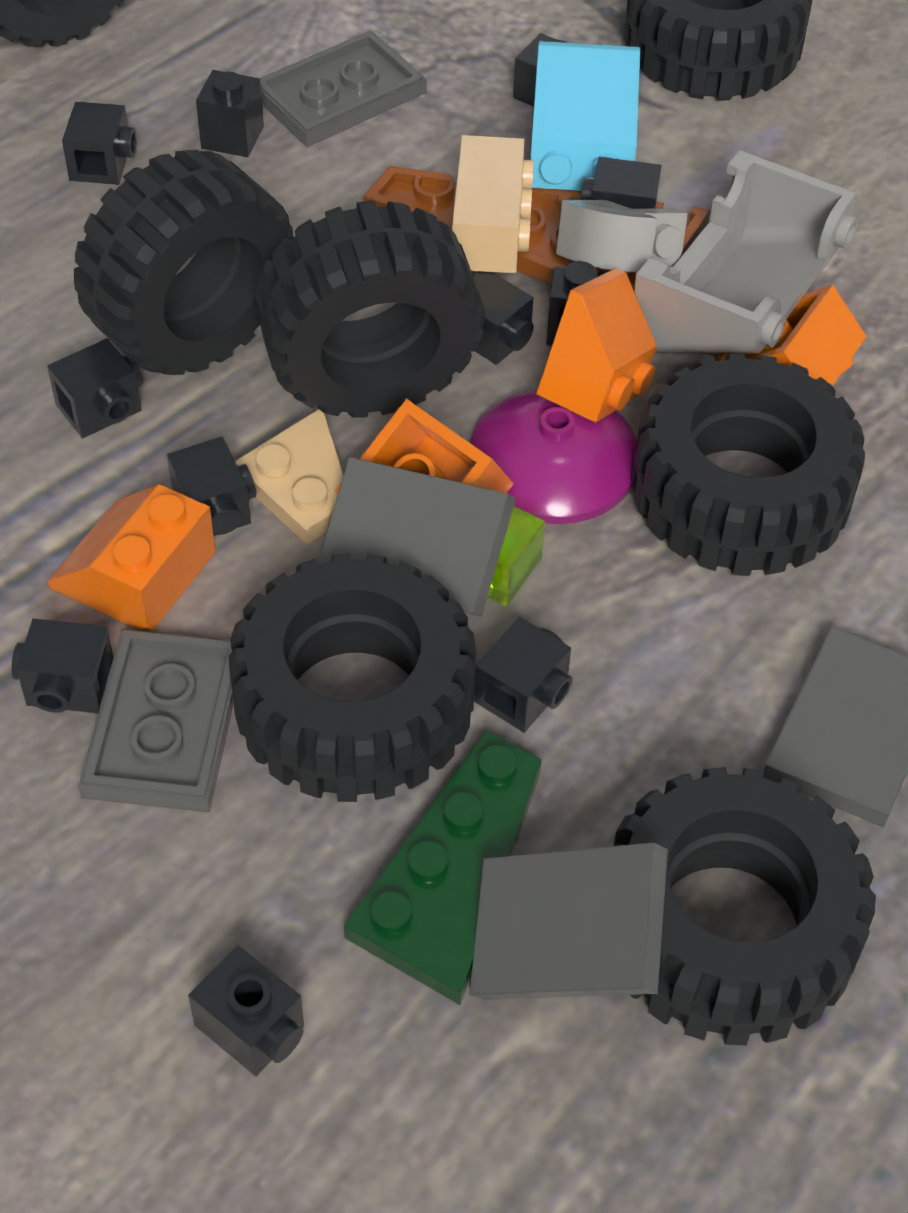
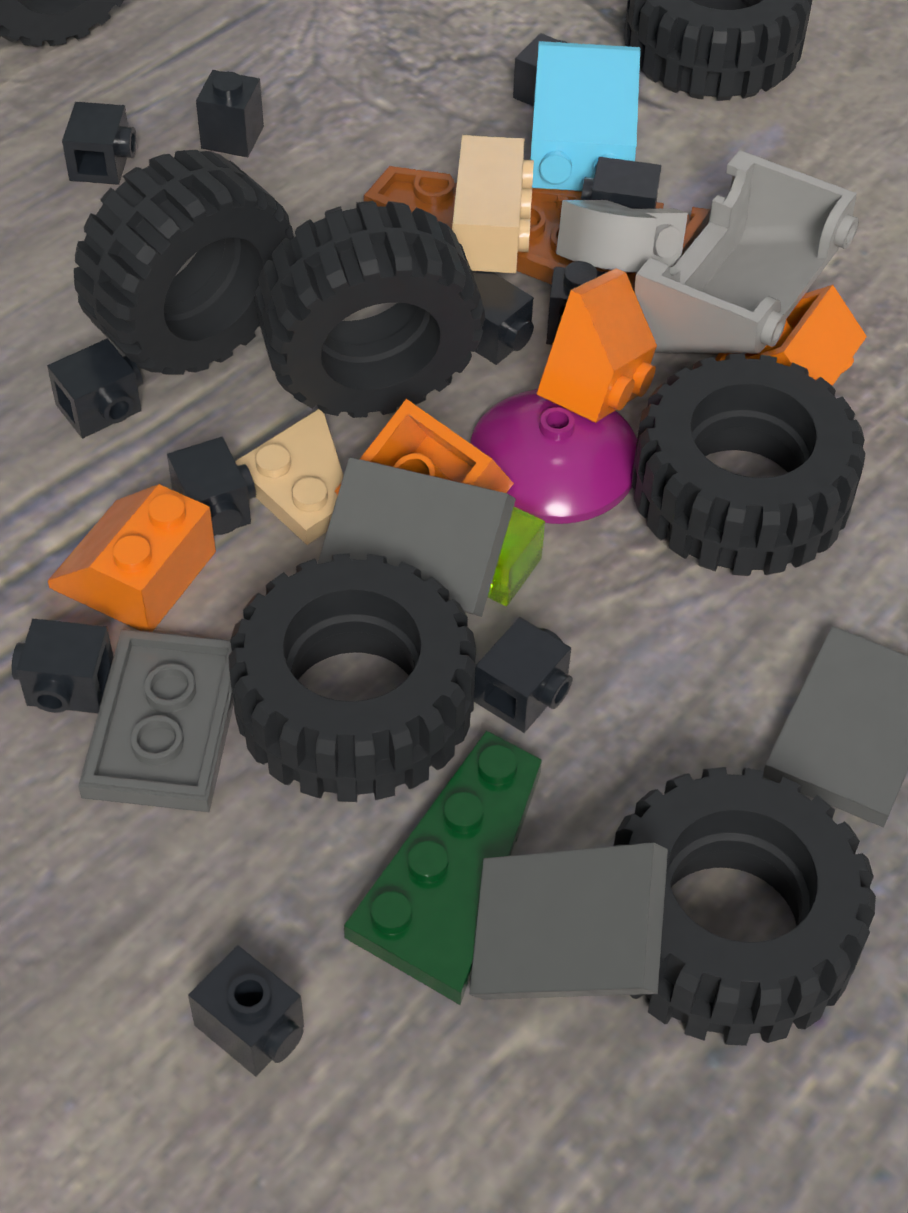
(340, 88): dark grey tile -> none

